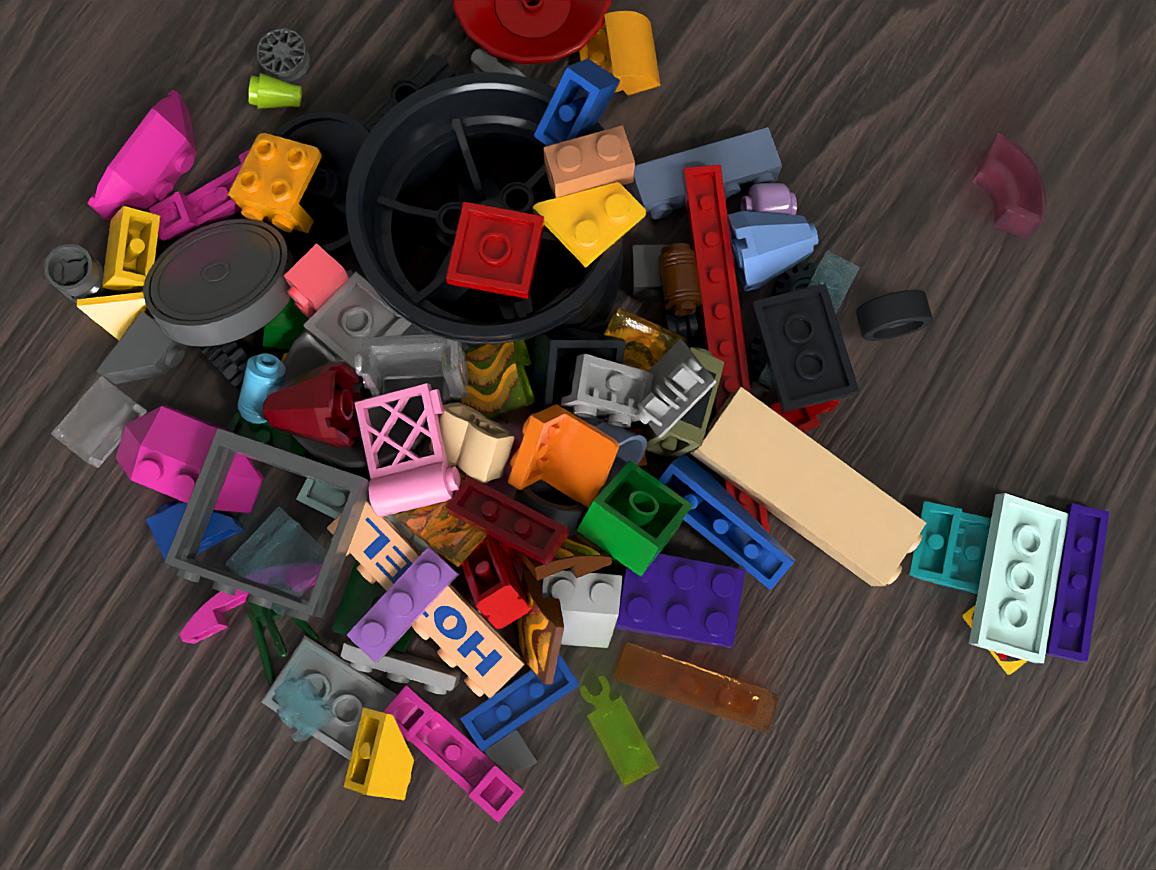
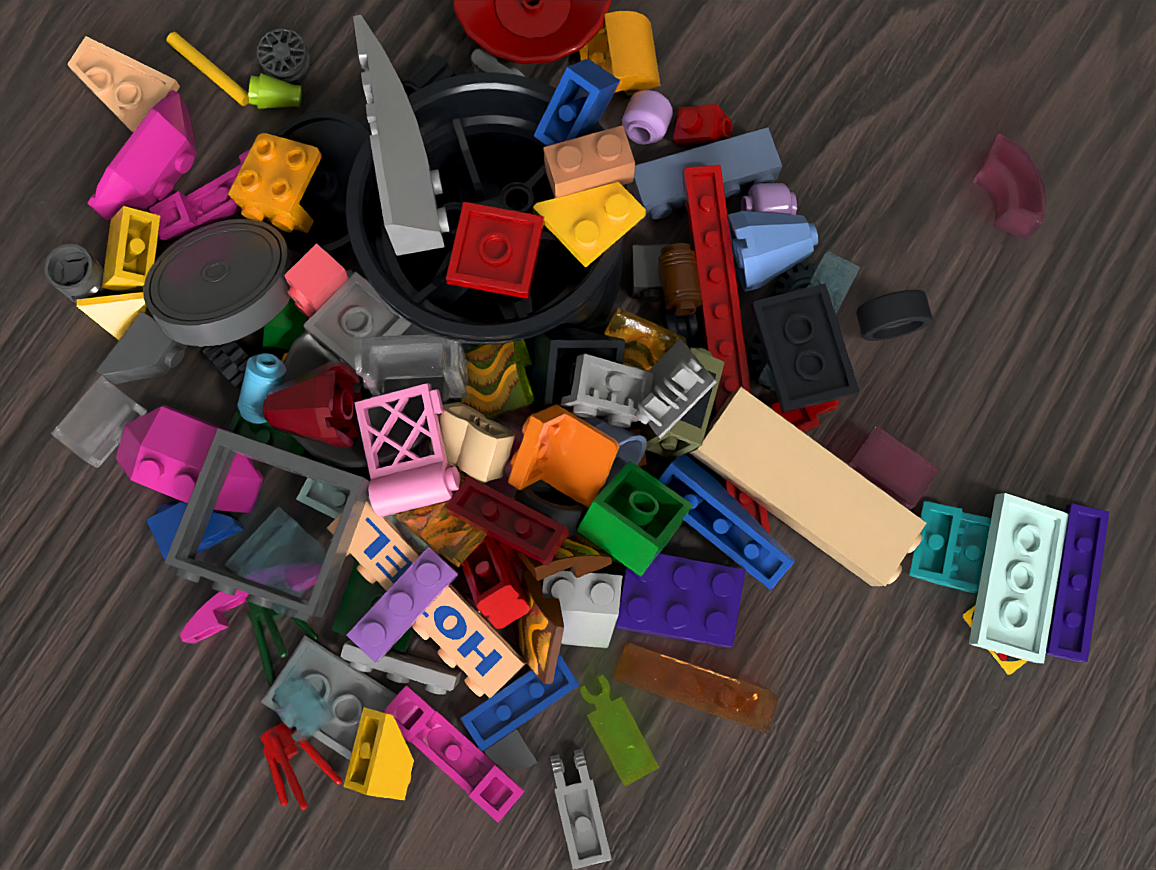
(120, 81): none -> light nougat wing
(208, 68): none -> yellow bar
(279, 749): none -> red plant
(399, 156): none -> light grey wedge
(580, 815): none -> light grey hinge
(647, 117): none -> lavender head
(701, 125): none -> red bracket
(893, 467): none -> clear pink brick

